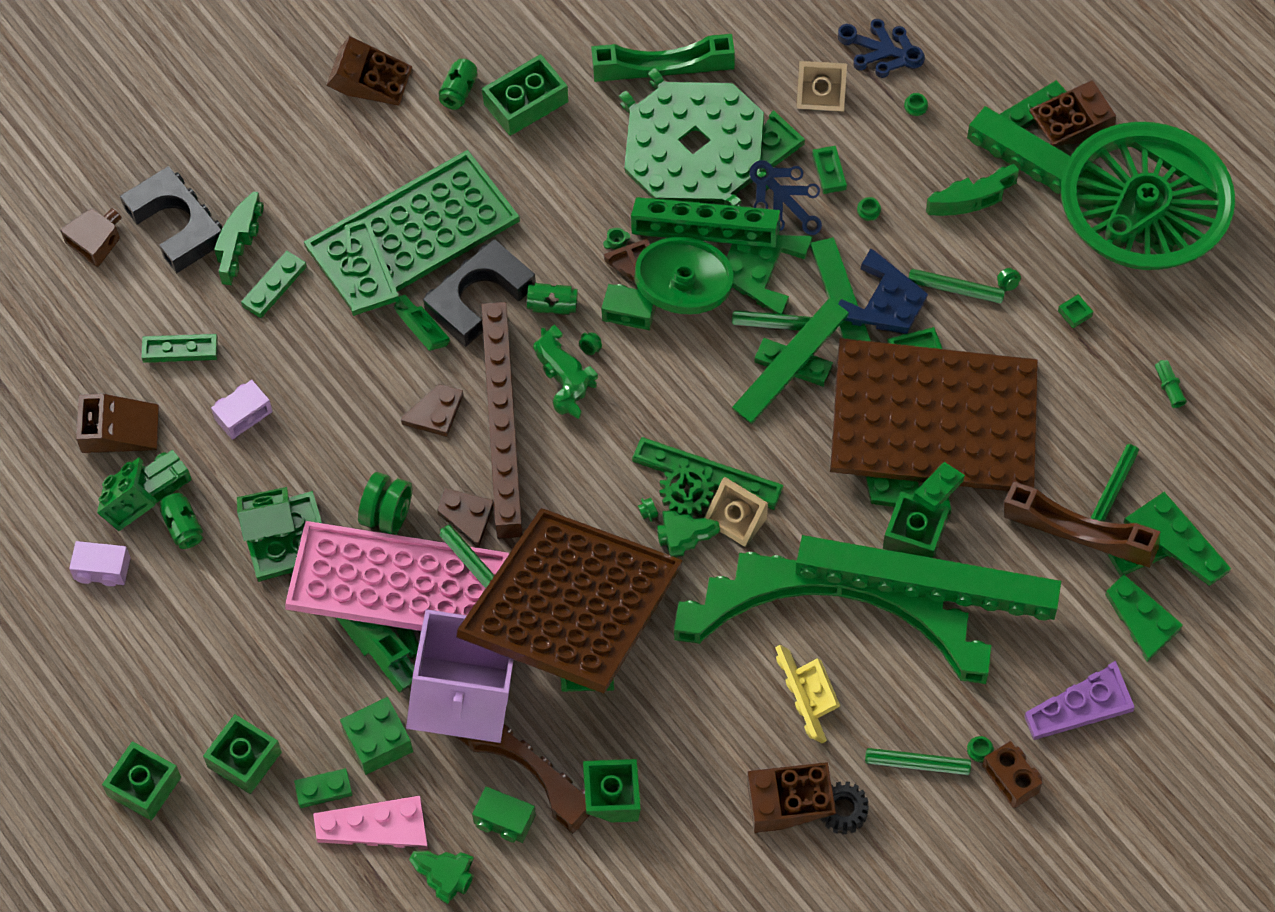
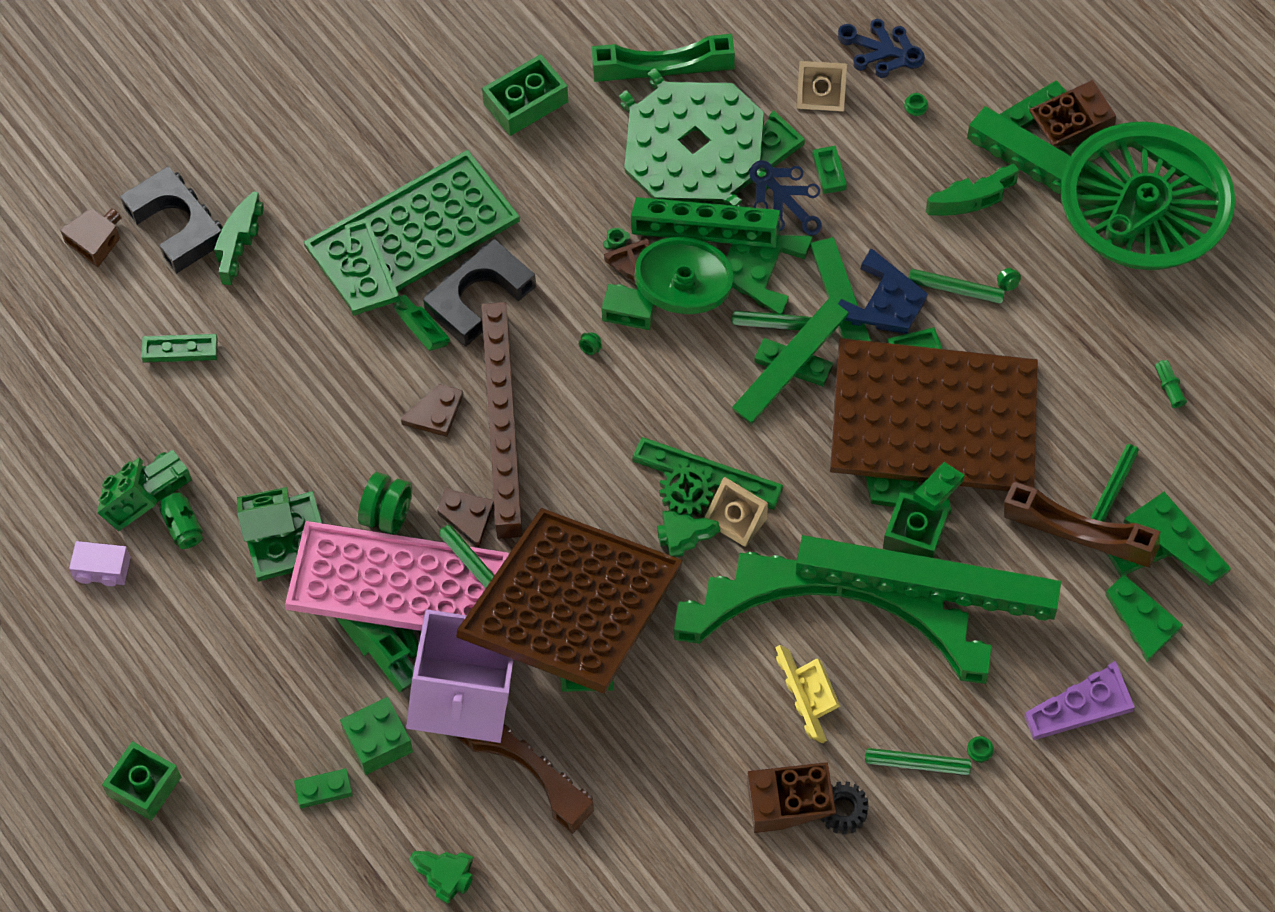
(116, 424): reddish brown slope -> none
(241, 409): lavender brick -> none
(242, 754): green brick -> none
(273, 284): plate -> none
(368, 73): reddish brown slope -> none
(381, 823): bright pink wing -> none
(458, 84): green piece -> none
(503, 815): green brick -> none
(539, 292): green piece -> none
(565, 370): green animal -> none
(612, 790): green slope -> none
(648, 509): green plate -> none
(869, 209): green plate -> none
(1006, 777): reddish brown brick -> none
(1075, 311): green plate -> none

